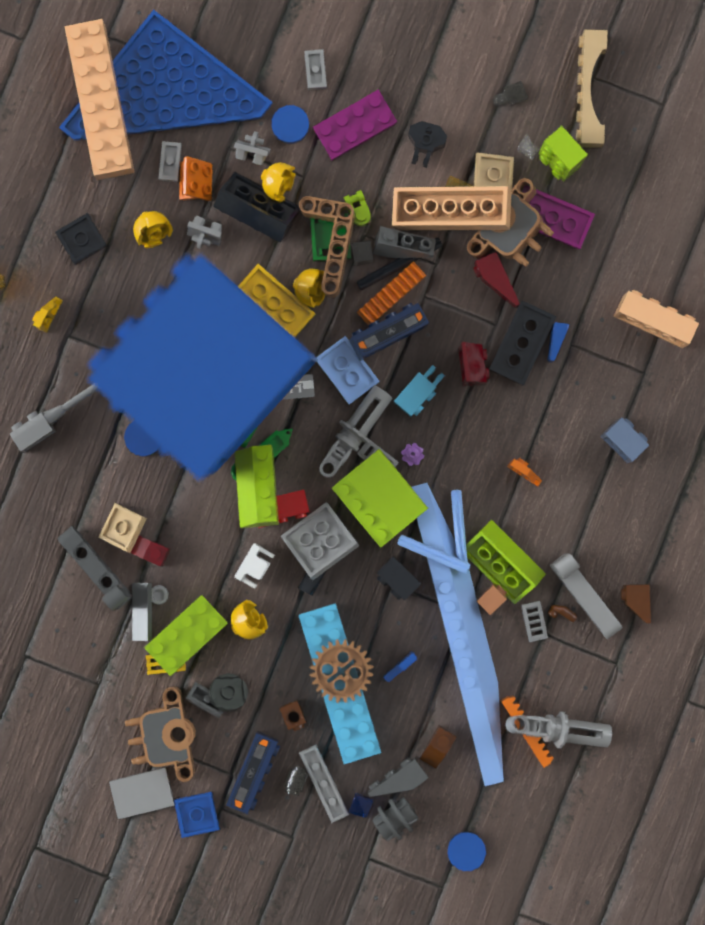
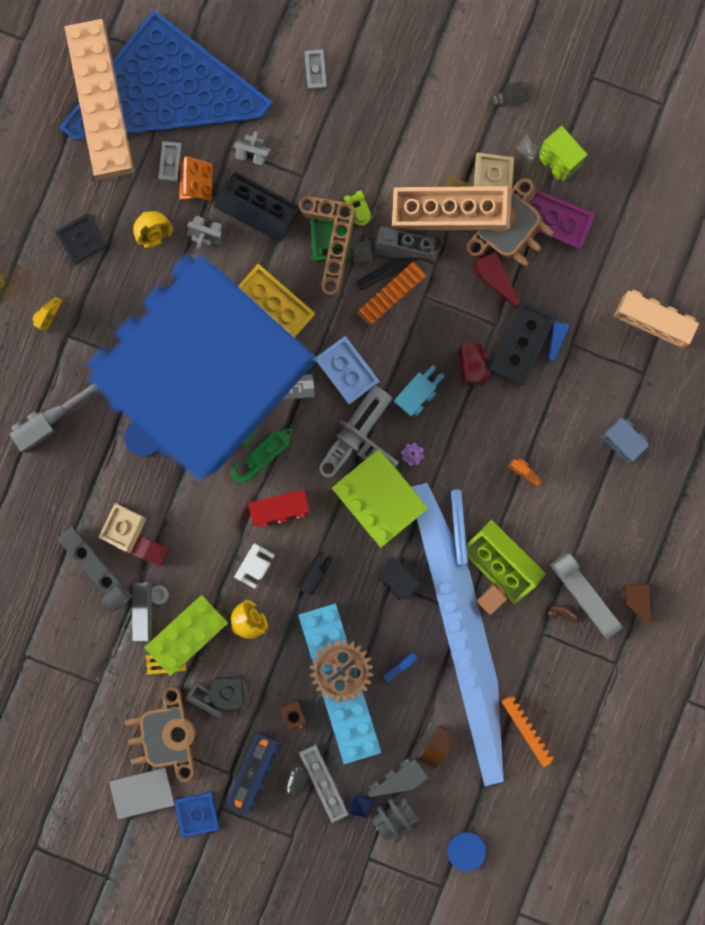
(256, 487): lime slope -> none
(277, 180): yellow cylinder -> none
(290, 124): blue tile -> none
(309, 287): yellow cylinder -> none
(319, 541): light grey plate -> none
(355, 125): magenta plate -> none
(385, 333): brick -> none
(426, 142): black hinge -> none
(433, 554): light blue axle -> none
(536, 604): light grey slope -> none
(557, 729): light grey piece -> none
(591, 131): tan arch -> none

